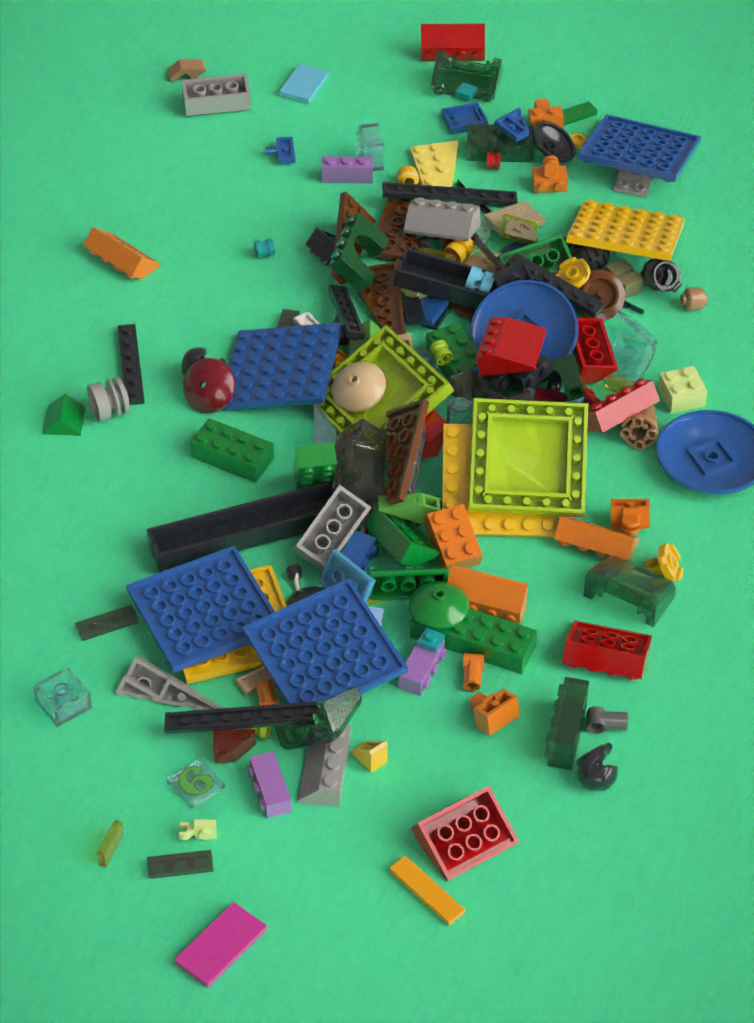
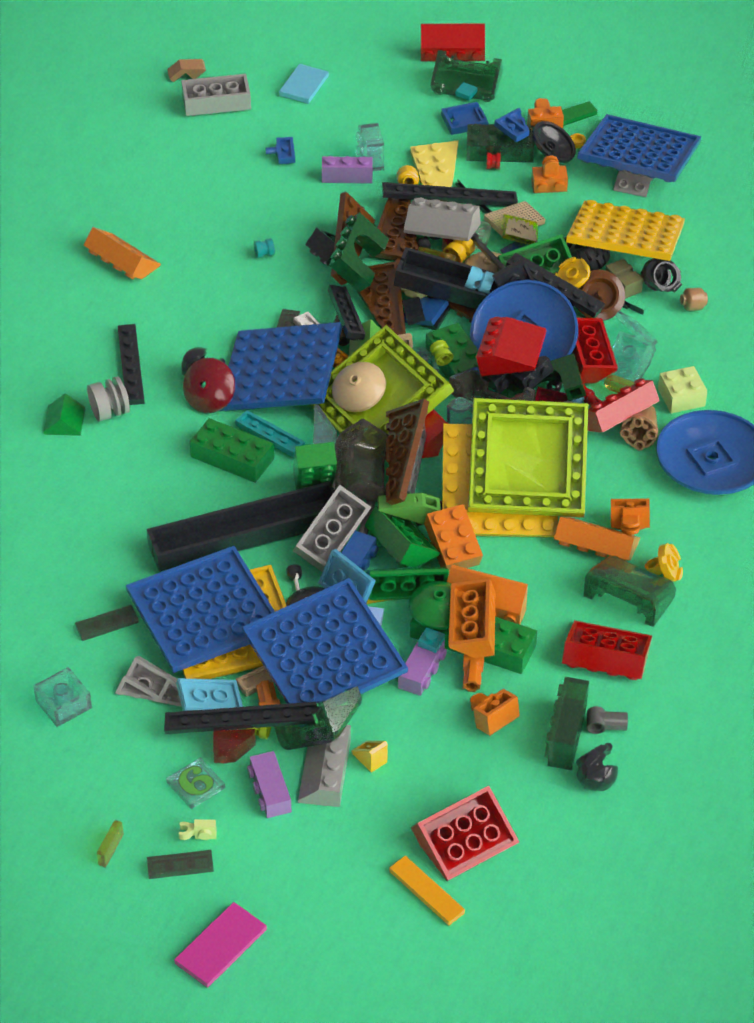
(208, 694): none -> medium azure tile
(265, 430): none -> teal plate
(472, 618): none -> orange slope

